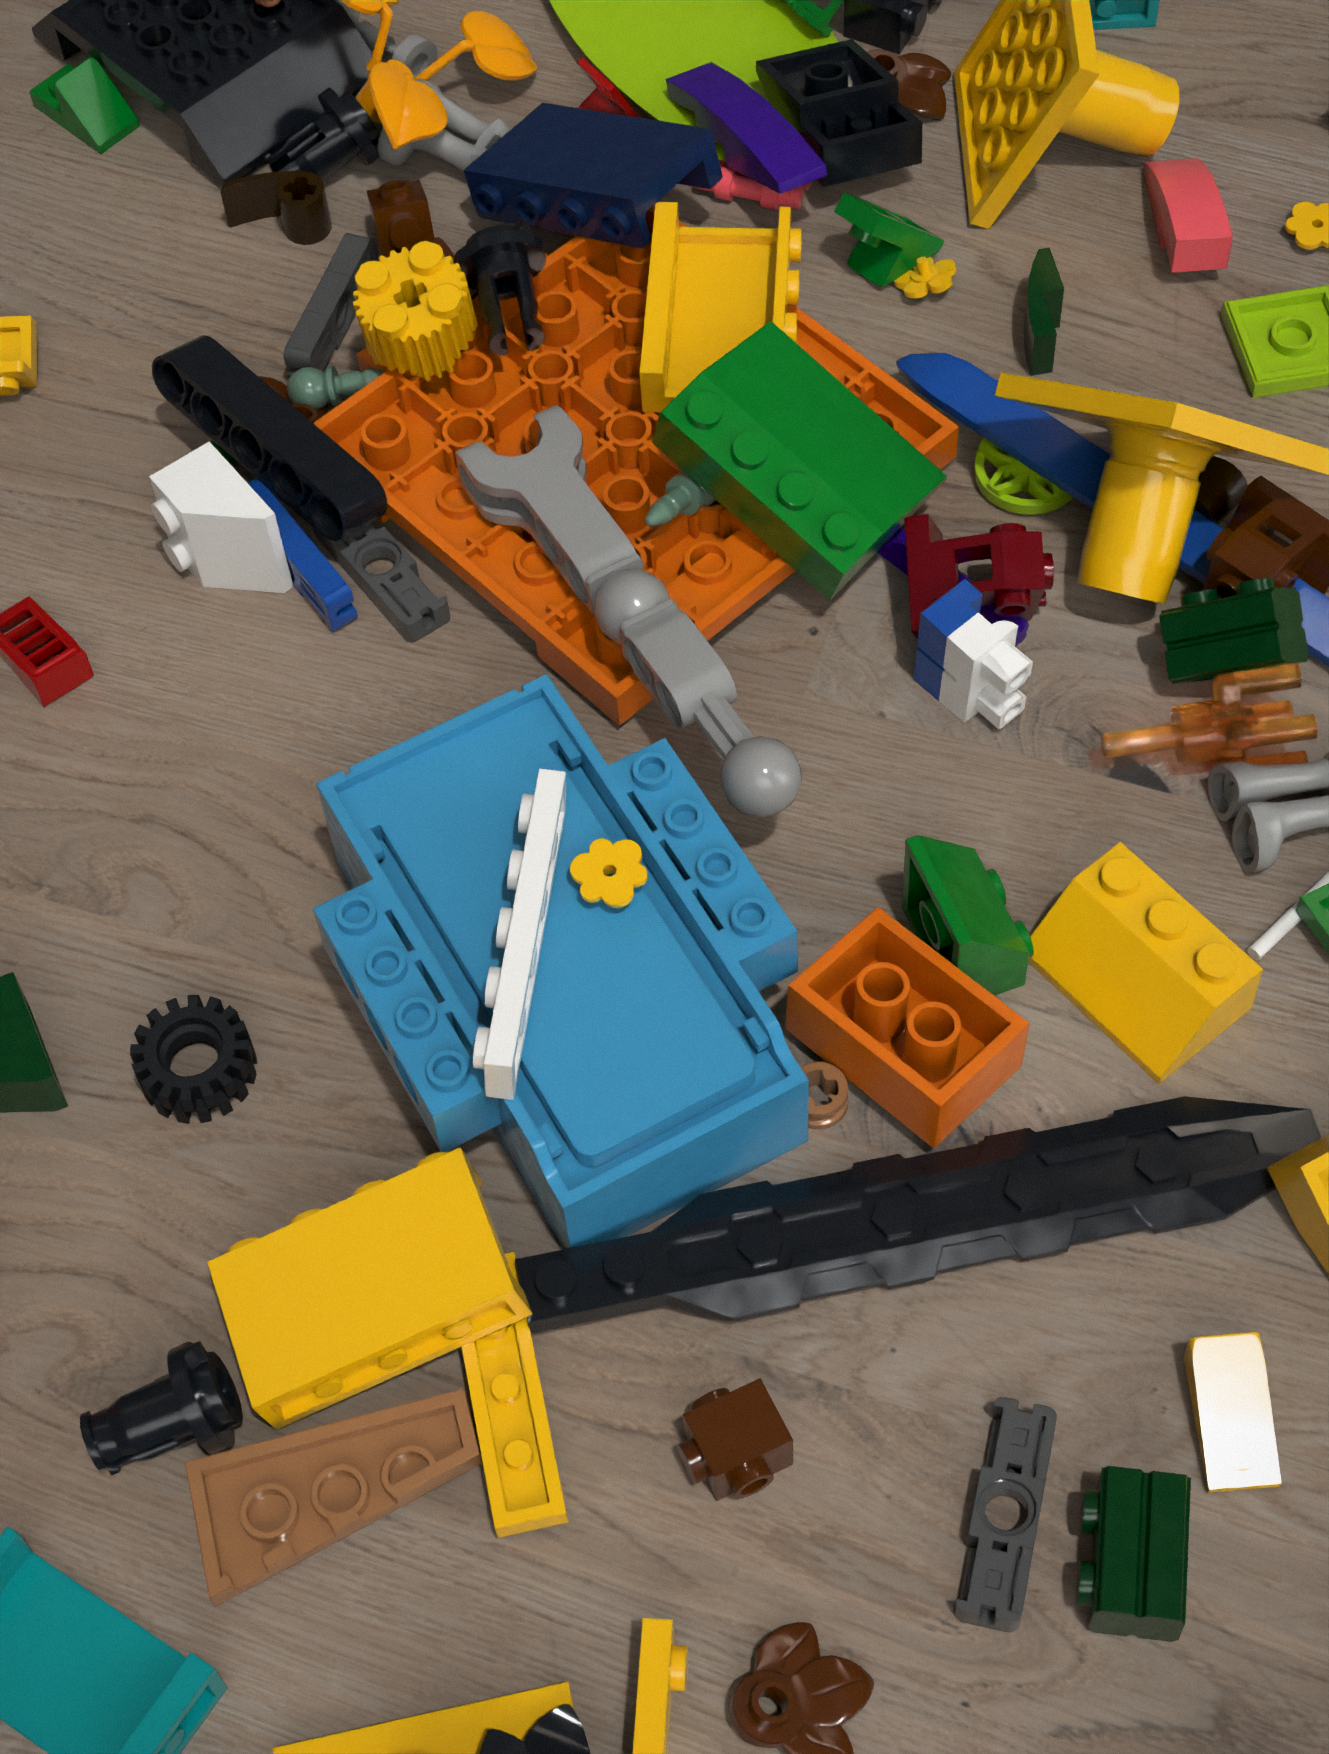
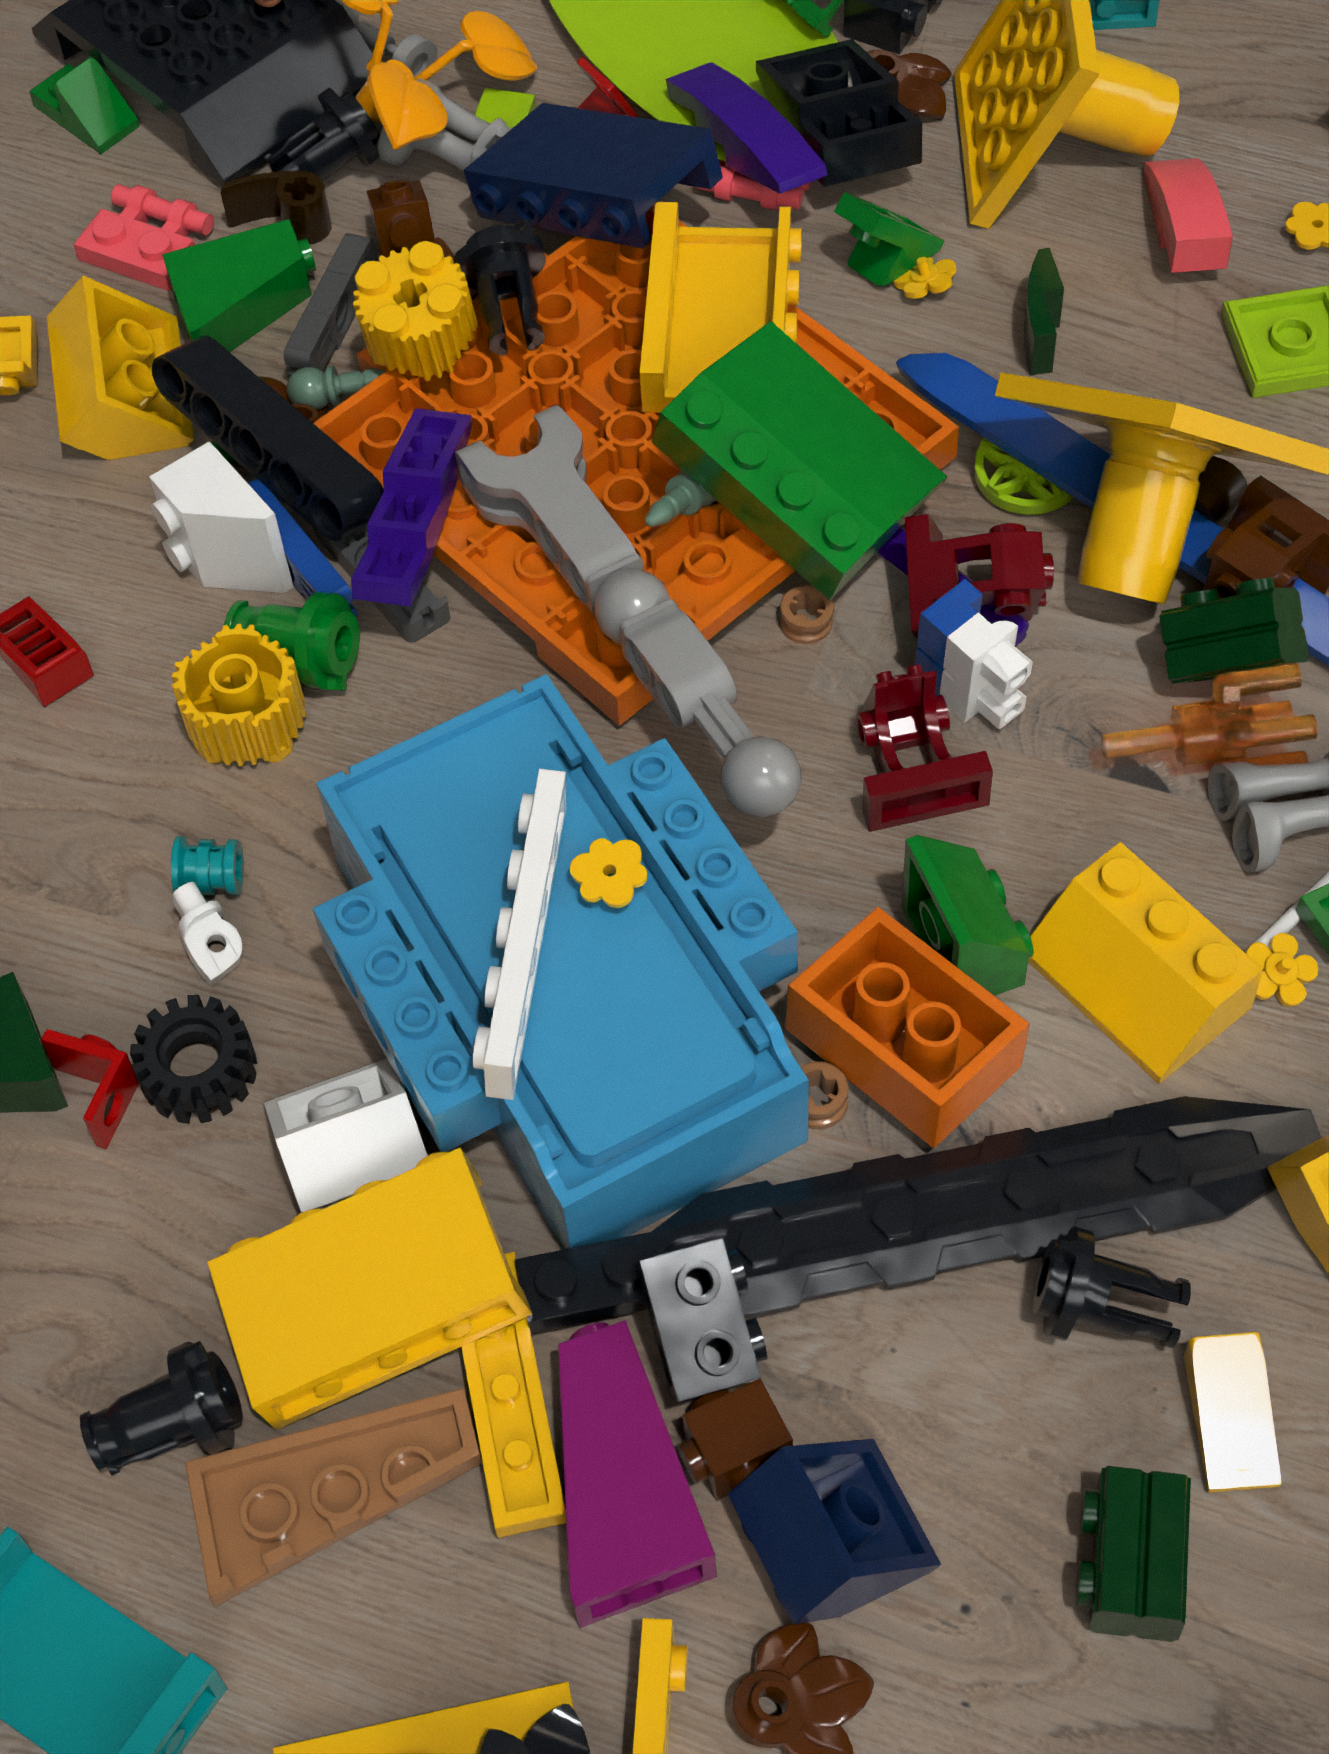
(101, 1063): none -> red bracket
(104, 376): none -> yellow slope
(132, 246): none -> coral plate
(200, 926): none -> white piece
(208, 865): none -> teal bush
(240, 282): none -> green slope
(240, 698): none -> yellow brick
(318, 636): none -> green piece
(345, 1134): none -> white slope
(412, 507): none -> dark purple slope
(504, 104): none -> lime tile
(625, 1492): none -> magenta slope
(701, 1319): none -> brick
(797, 626): none -> medium nougat bush
(831, 1528): none -> dark blue slope
(904, 715): none -> dark red tile
(999, 1558): dark grey piece -> none
(1077, 1285): none -> black piece
(1281, 970): none -> yellow plant

